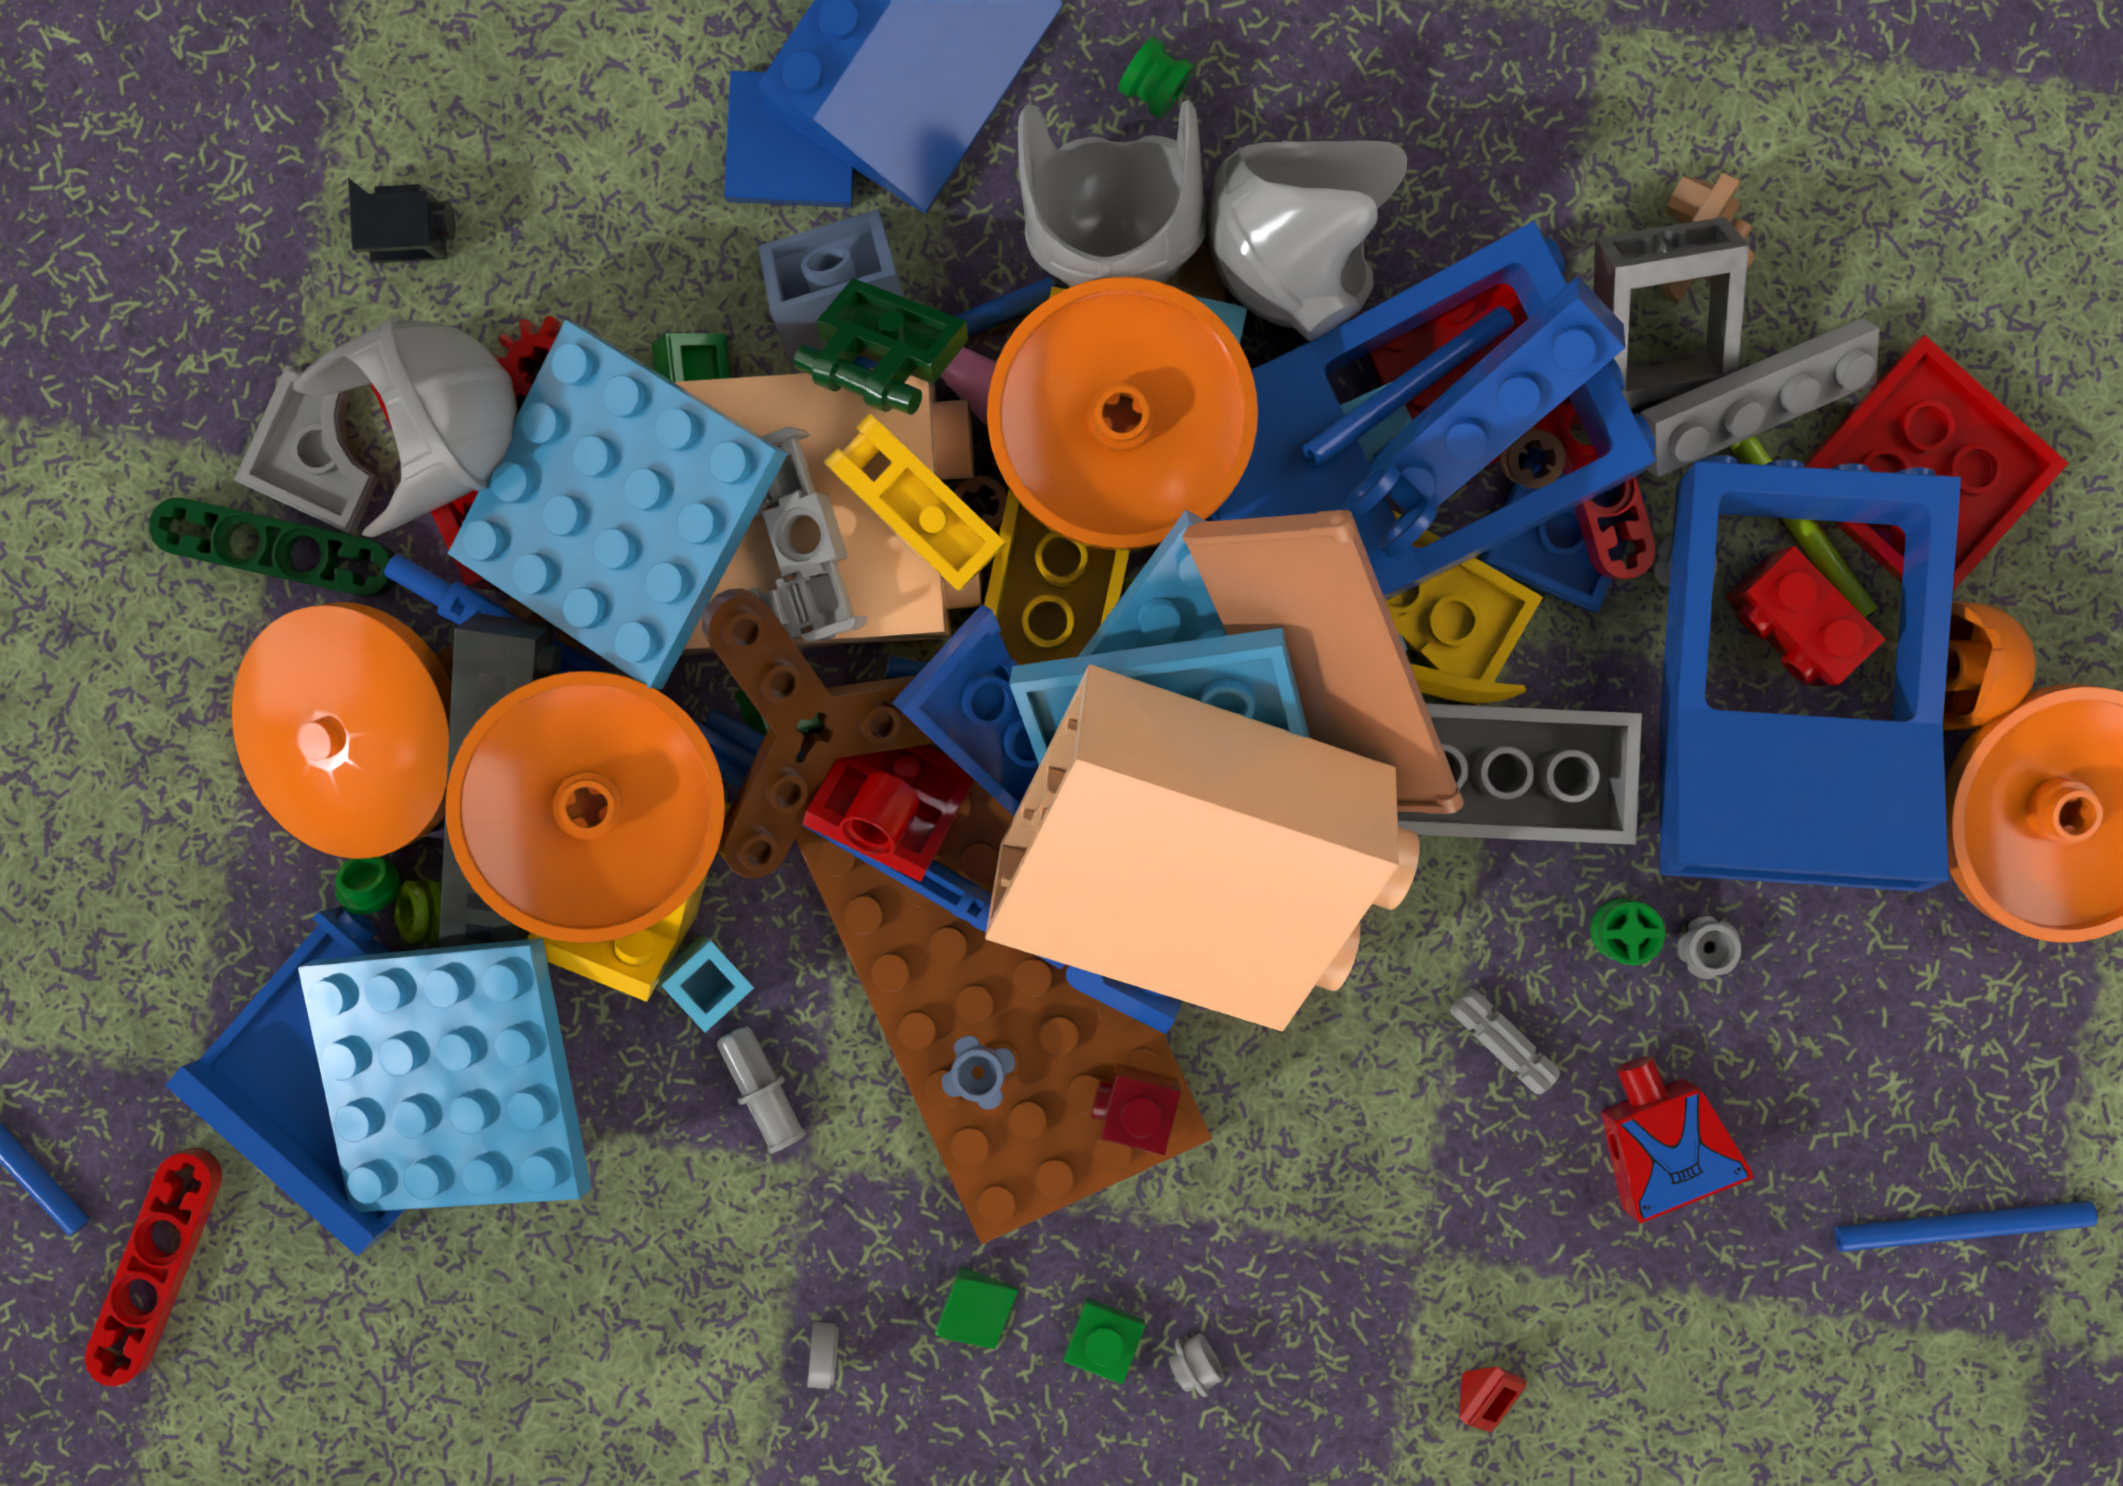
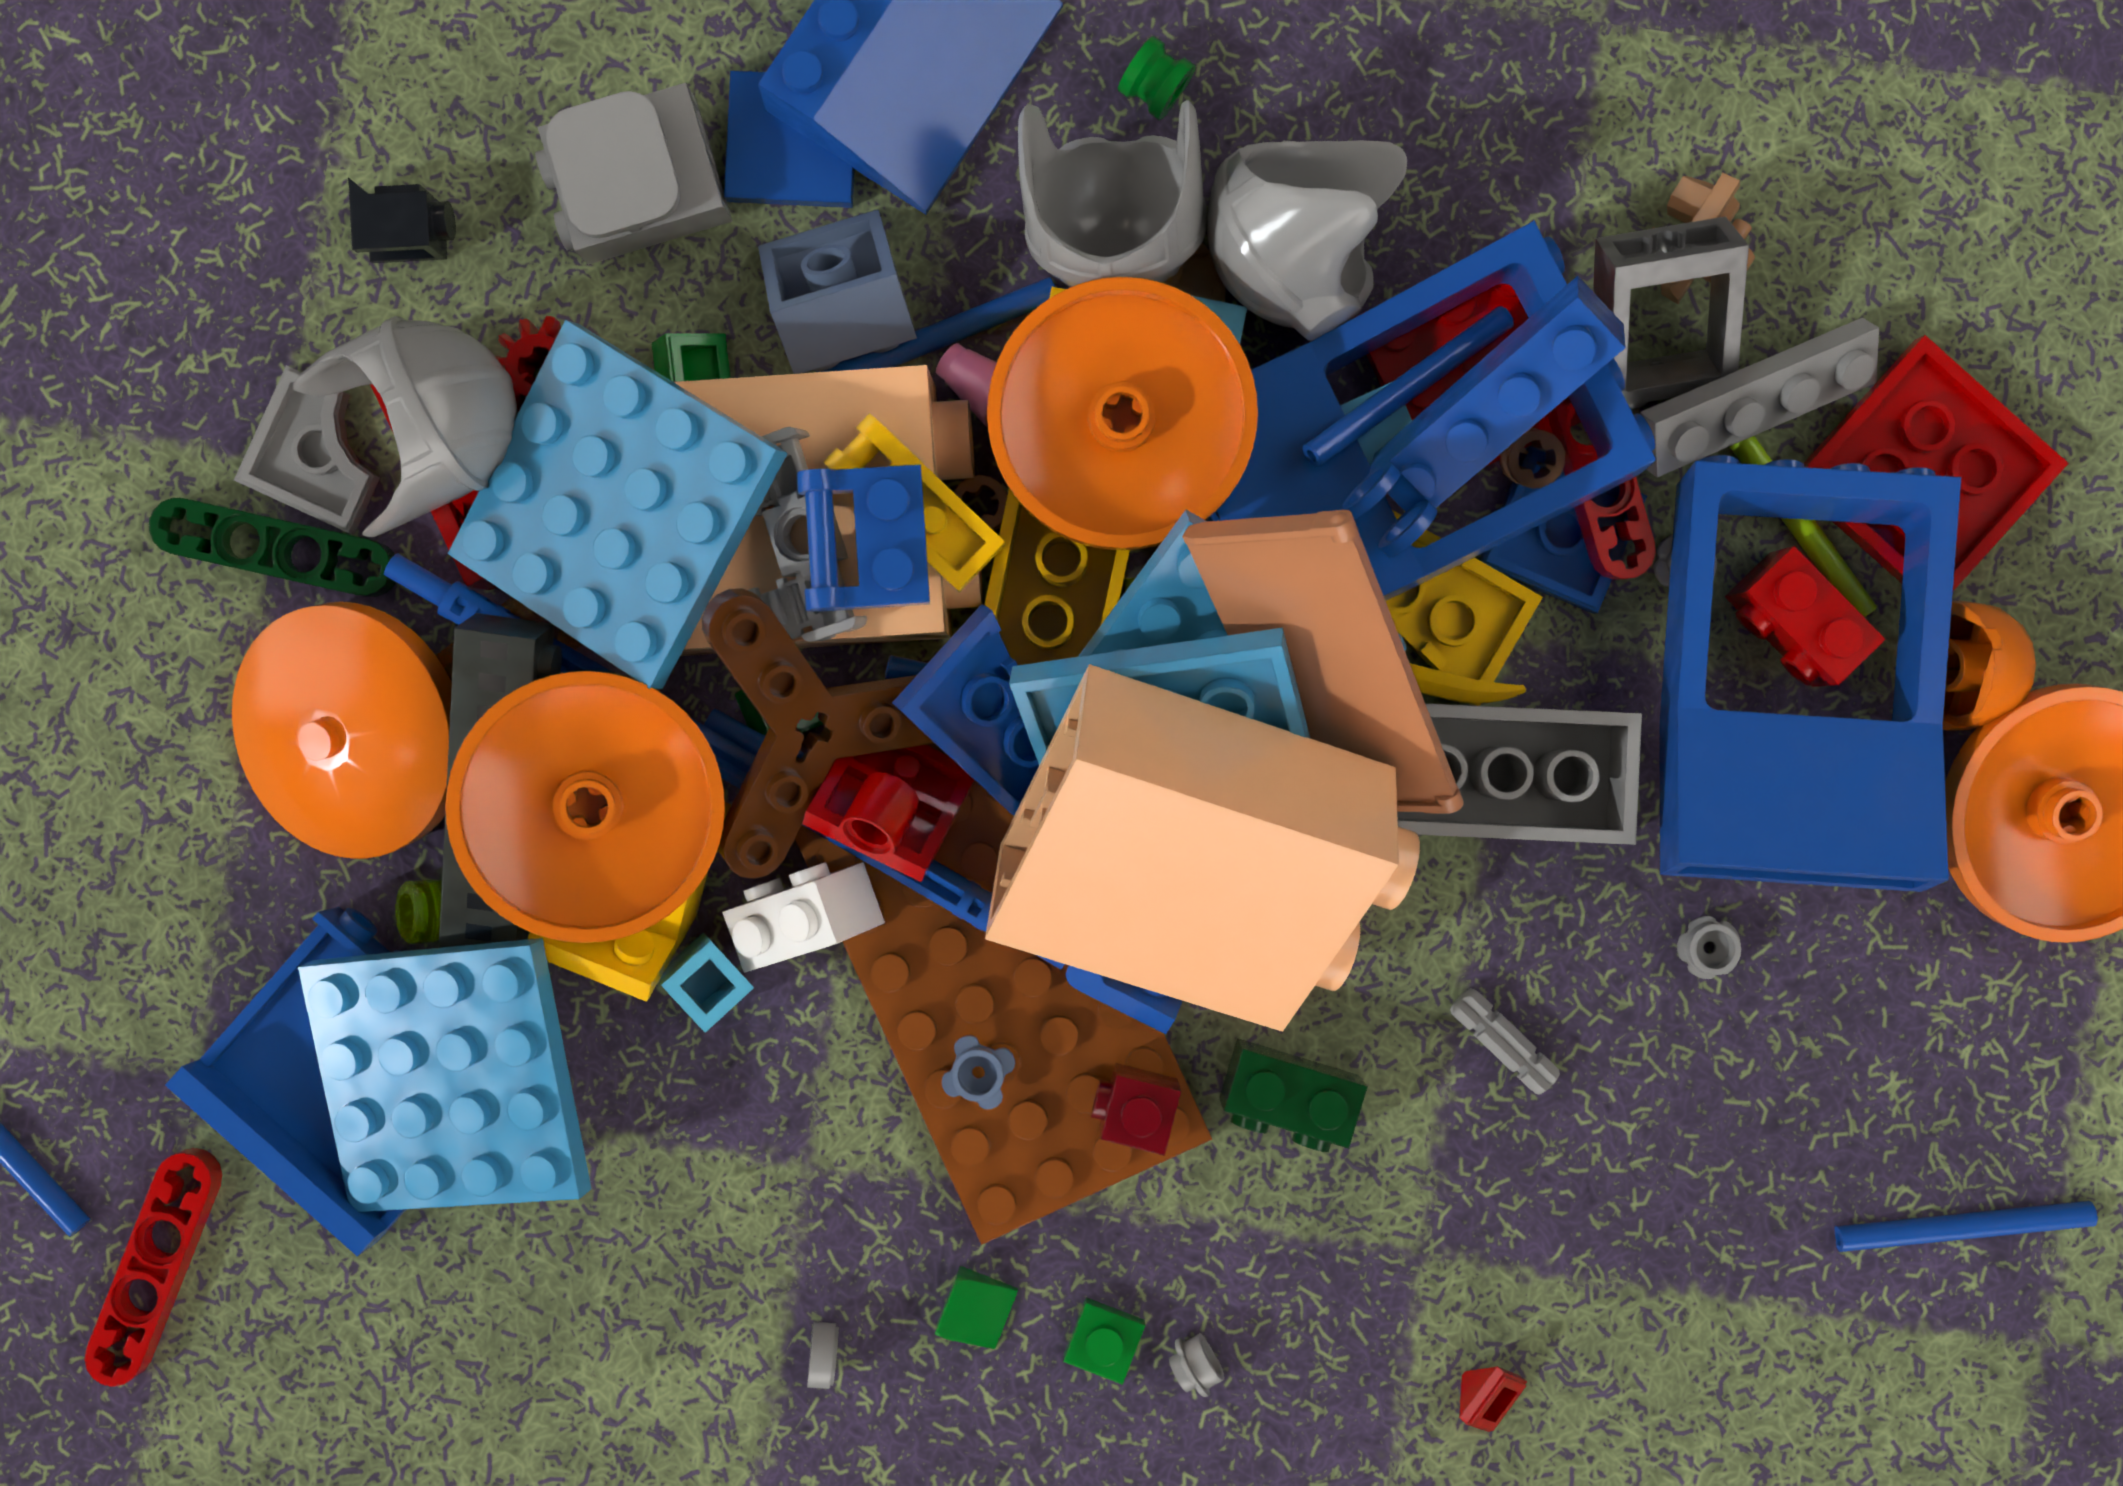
(367, 884): green plate -> none
(631, 172): none -> light grey brick
(760, 1089): light grey axle -> none
(803, 918): none -> white brick
(887, 537): none -> blue plate
(889, 330): dark green plate -> none
(1292, 1094): none -> dark green brick
(1641, 931): green wheel -> none
(1667, 1144): torso -> none

